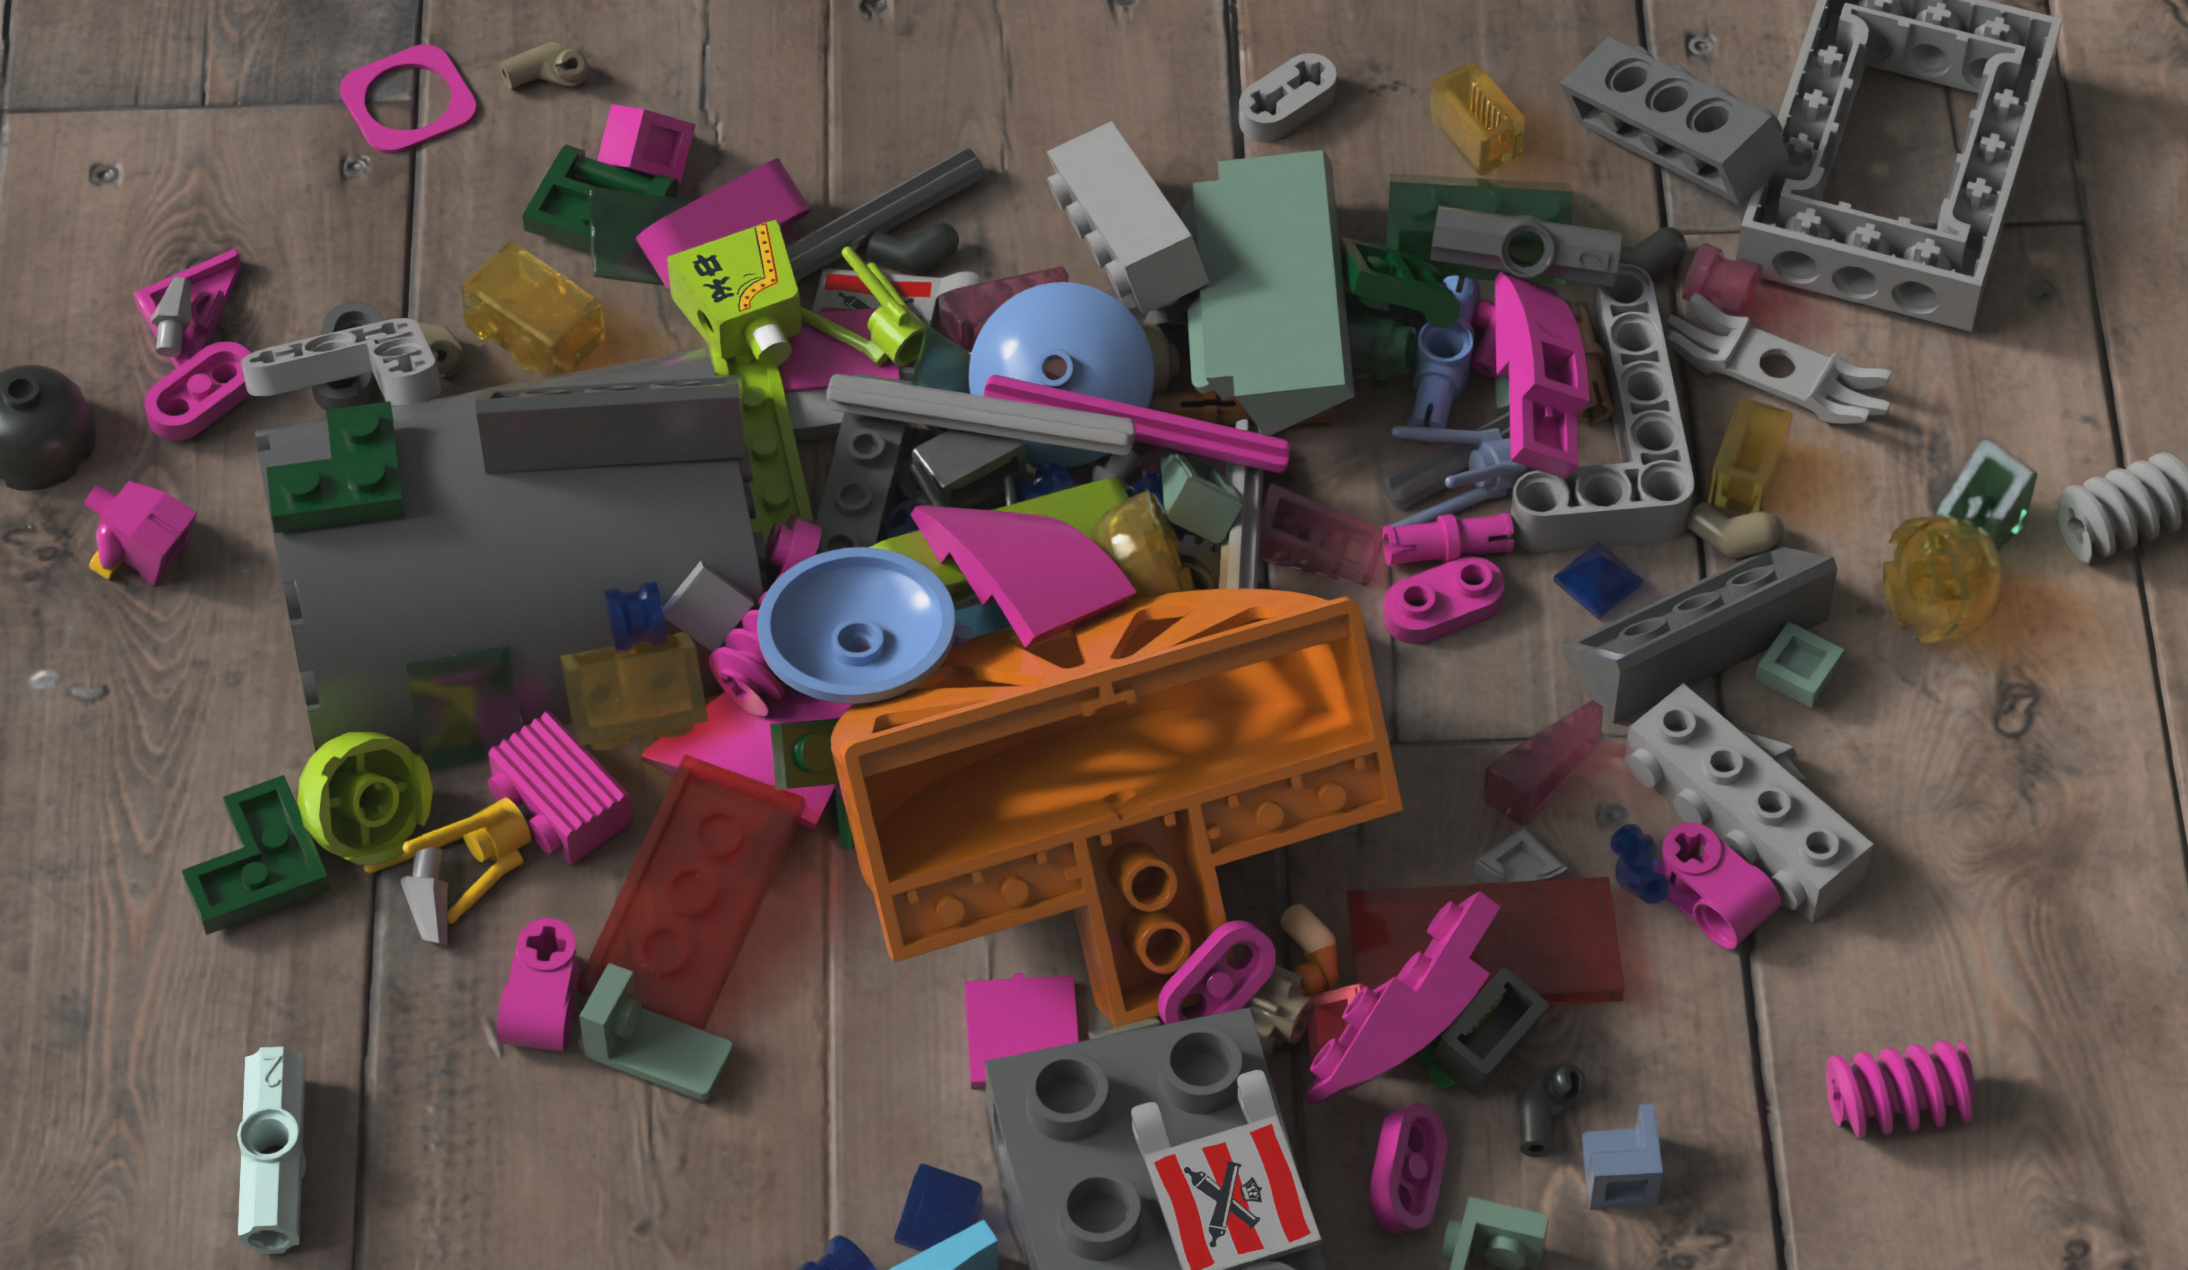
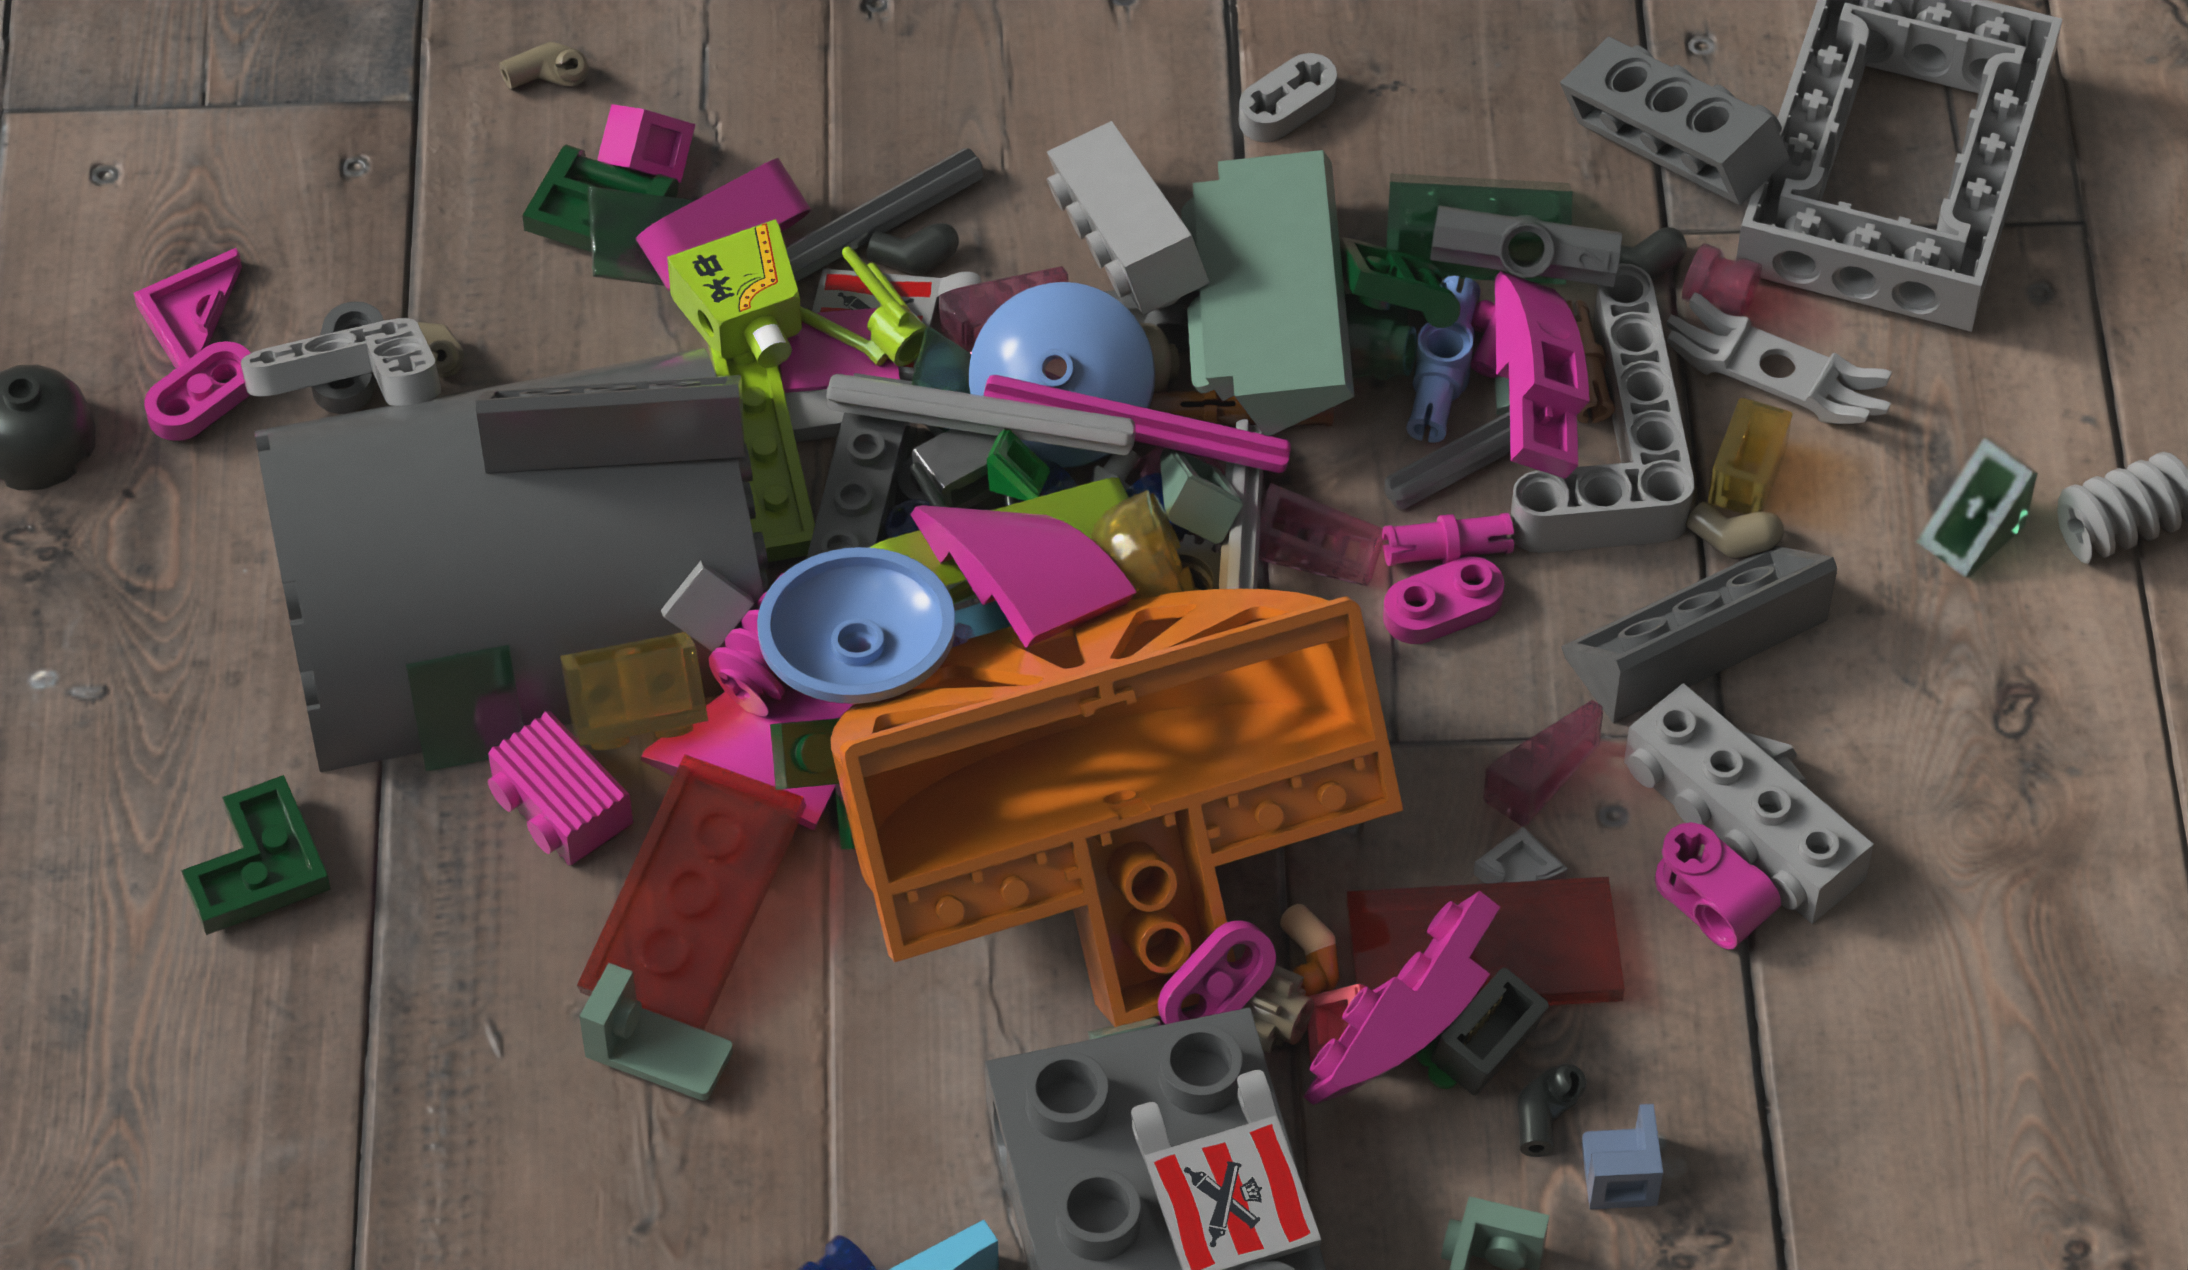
(139, 529): dark pink piece -> none
(173, 317): light grey bar -> none
(272, 1181): light aqua piece -> none
(350, 487): dark green plate -> none
(364, 796): lime cylinder -> none
(391, 141): dark pink piece -> none
(428, 896): light grey bar -> none
(490, 833): yellow plant -> none
(532, 312): clear yellow brick -> none
(540, 993): dark pink piece -> none
(635, 617): clear blue wheel -> none
(792, 543): dark pink plate -> none
(937, 1208): clear blue slope -> none
(1015, 468): none -> green slope
(1017, 1018): dark pink piece -> none
(1408, 1169): dark pink plate -> none
(1477, 118): clear yellow piece -> none
(1488, 468): sand blue plant -> none
(1598, 580): clear blue slope -> none
(1638, 864): clear blue arm -> none
(1799, 664): sand green plate -> none
(1901, 1086): dark pink piece -> none
(1943, 578): clear yellow cylinder -> none

